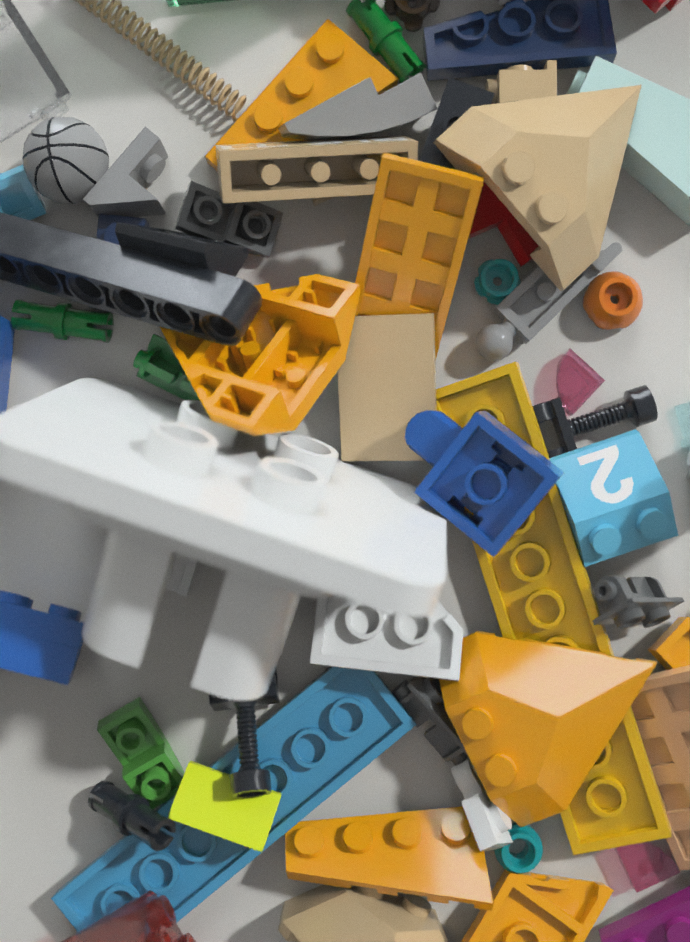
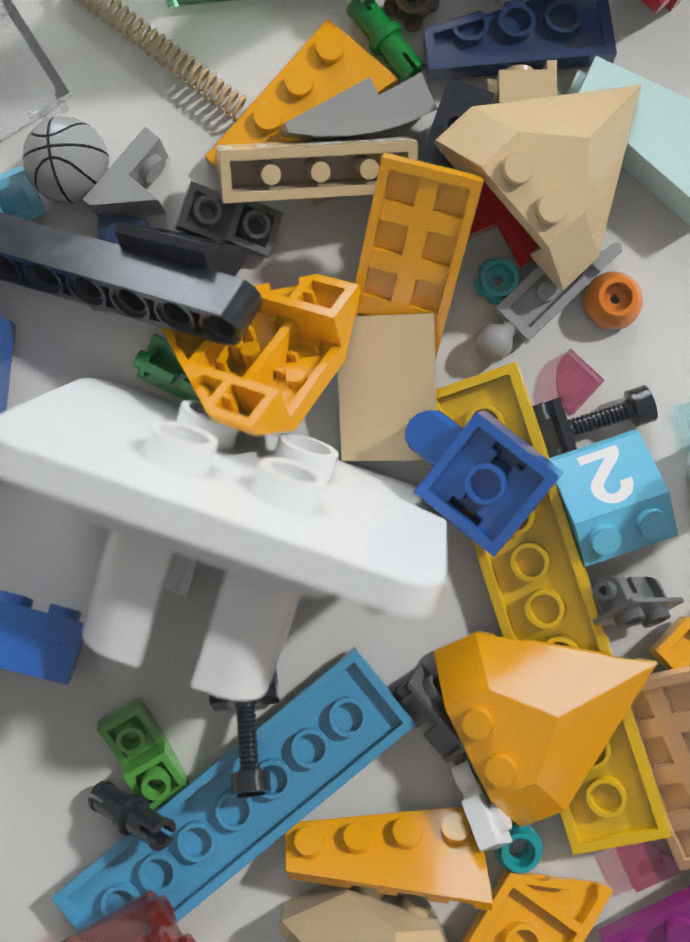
(62, 321): green pin -> none
(207, 805): neon yellow slope -> none
(378, 641): white plate -> none

